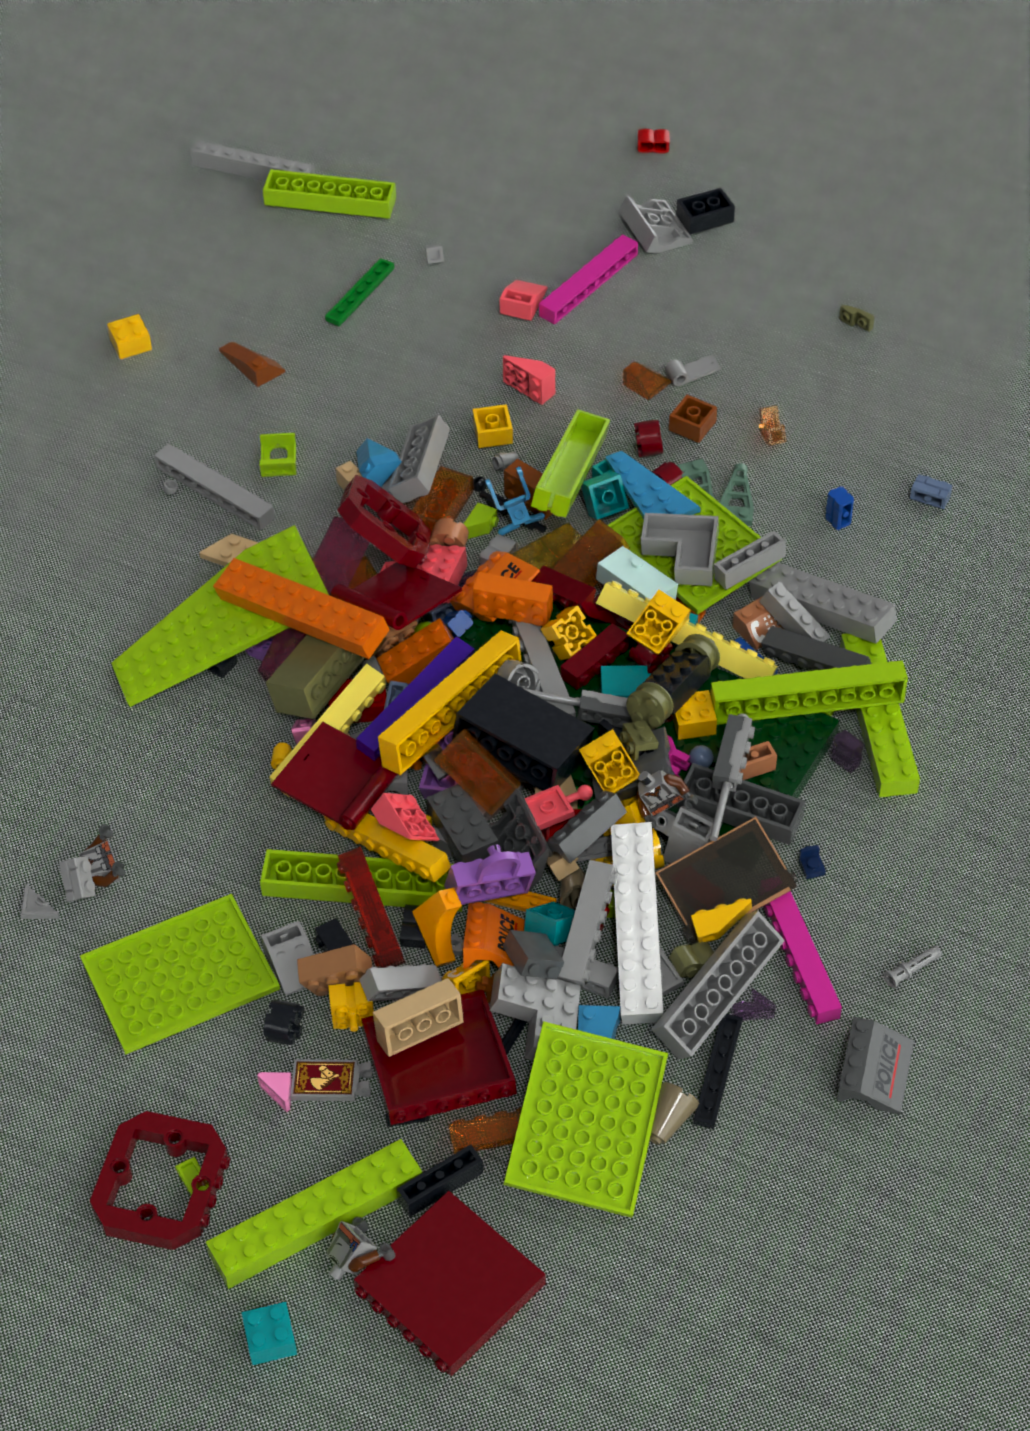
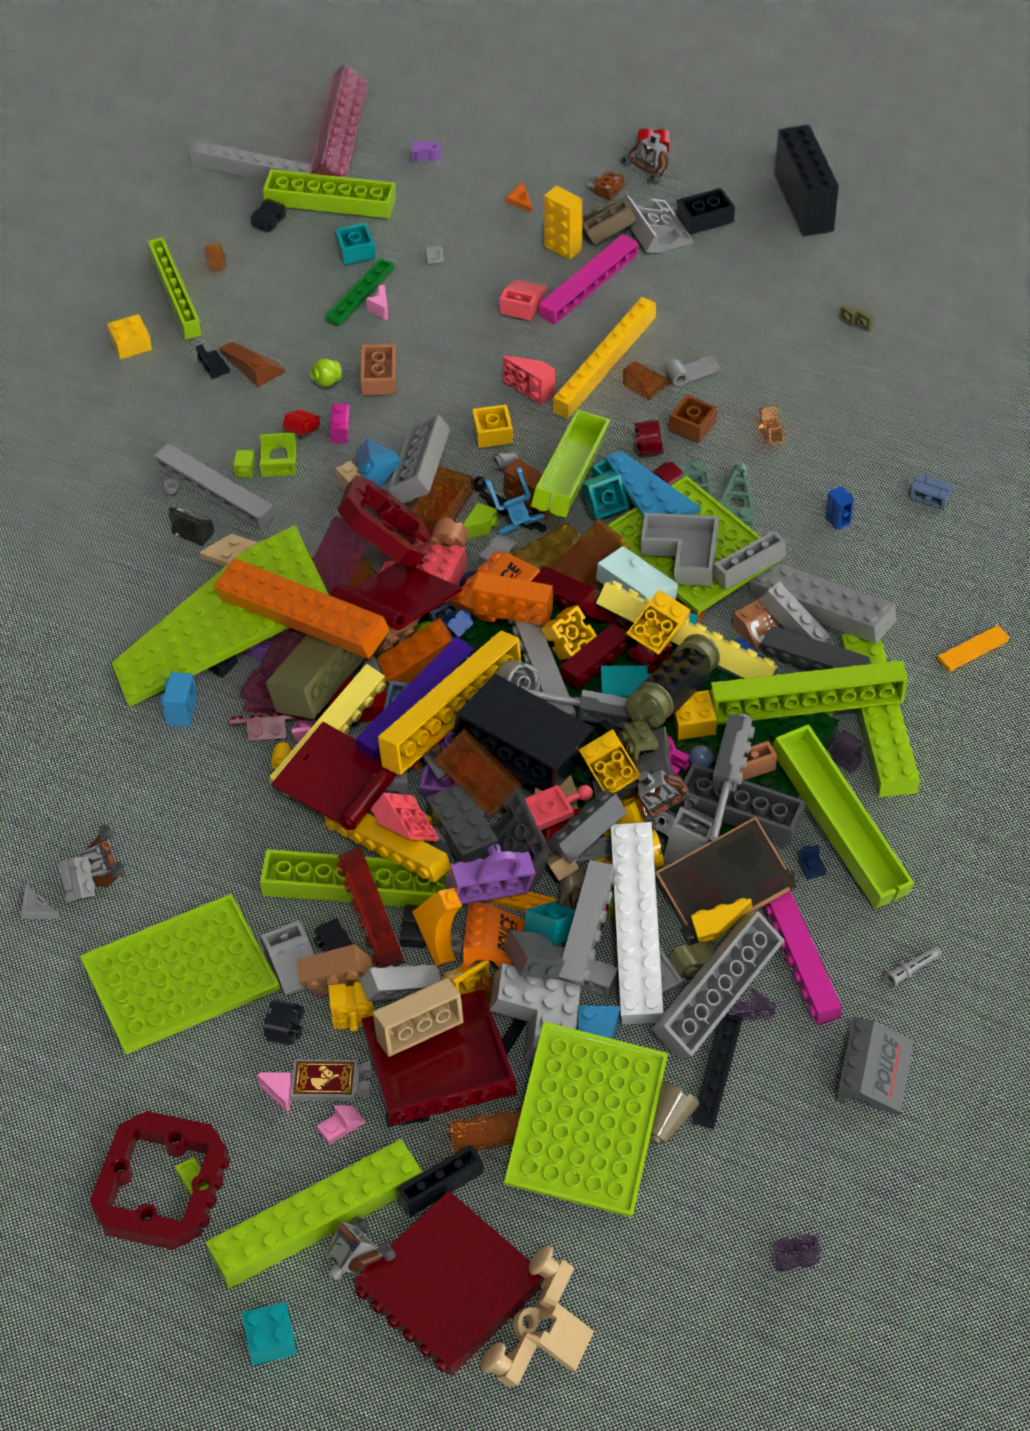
(174, 288): none -> lime brick
(179, 699): none -> dark azure brick
(190, 525): none -> clear smoke slope
(212, 362): none -> black panel
(215, 257): none -> clear orange brick
(244, 463): none -> lime brick
(257, 694): none -> clear pink piece
(264, 728): none -> bracket
(268, 215): none -> black brick
(301, 422): none -> red brick
(325, 372): none -> lime piece
(340, 123): none -> clear pink brick
(340, 423): none -> dark pink brick
(343, 1122): none -> bright pink slope
(355, 243): none -> teal brick
(378, 304): none -> bright pink slope
(378, 369): none -> nougat brick
(425, 151): none -> medium lavender leg
(520, 198): none -> orange tile
(563, 222): none -> yellow brick
(567, 1334): none -> tan piece
(604, 357): none -> yellow brick
(607, 185): none -> dark orange piece
(608, 220): none -> dark tan wedge
(649, 155): none -> torso
(791, 1253): none -> clear purple brick
(806, 180): none -> black brick
(842, 817): none -> lime piece
(973, 648): none -> light orange tile

